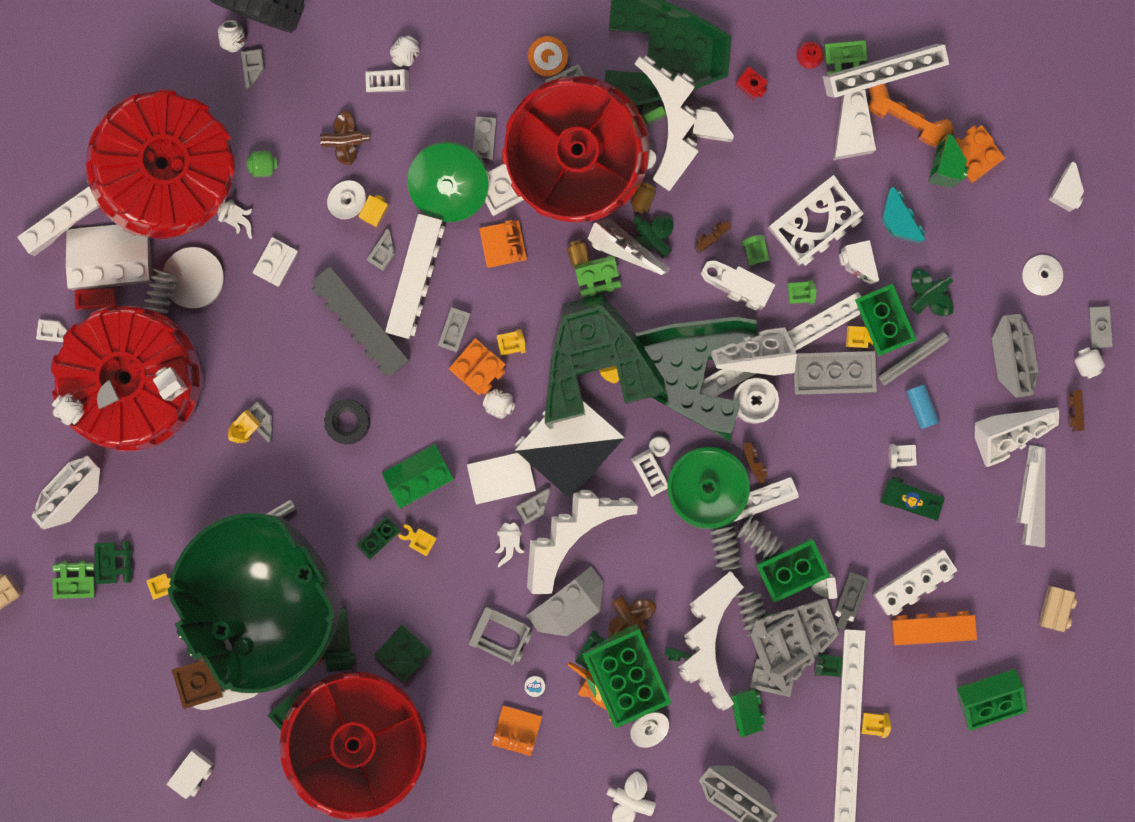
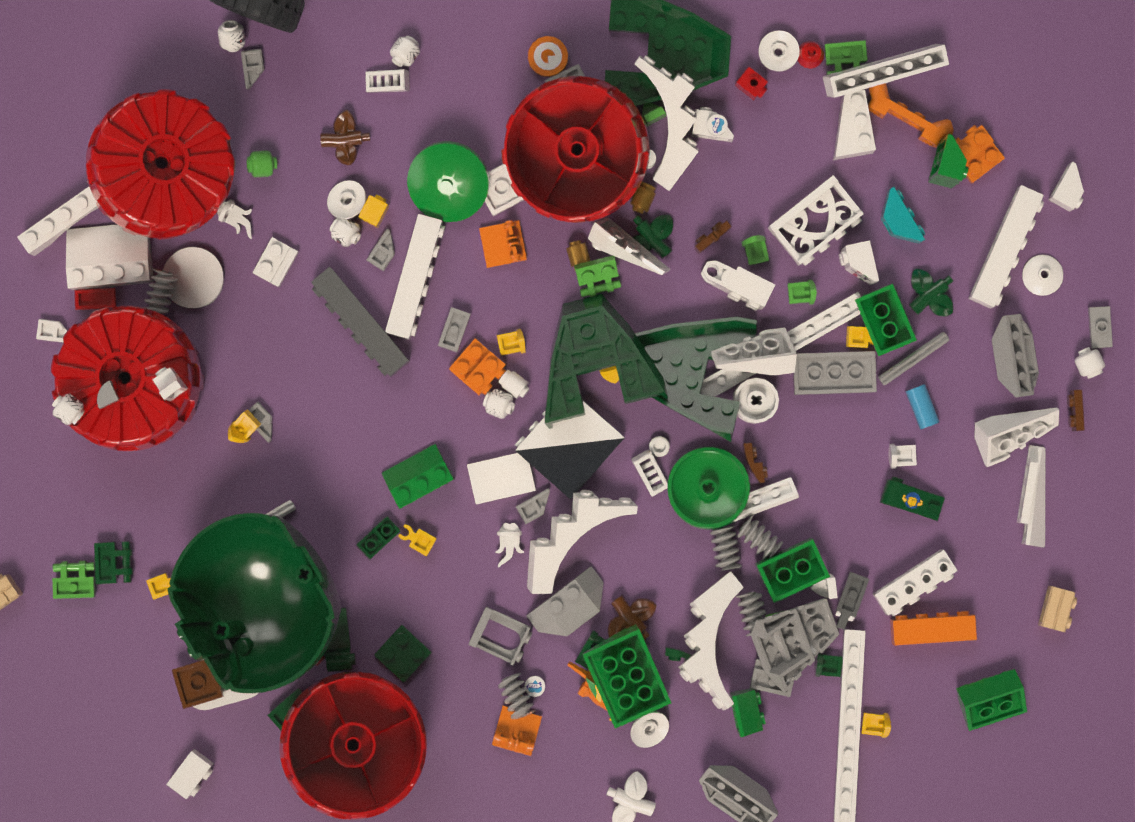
(67, 493): white wedge -> none
(335, 432): black tyre -> none
(345, 232): none -> white head
(484, 137): light grey plate -> none
(514, 384): none -> white brick
(516, 696): none -> light grey piece
(717, 125): none -> white tile
(778, 40): none -> white dish
(1006, 246): none -> white brick

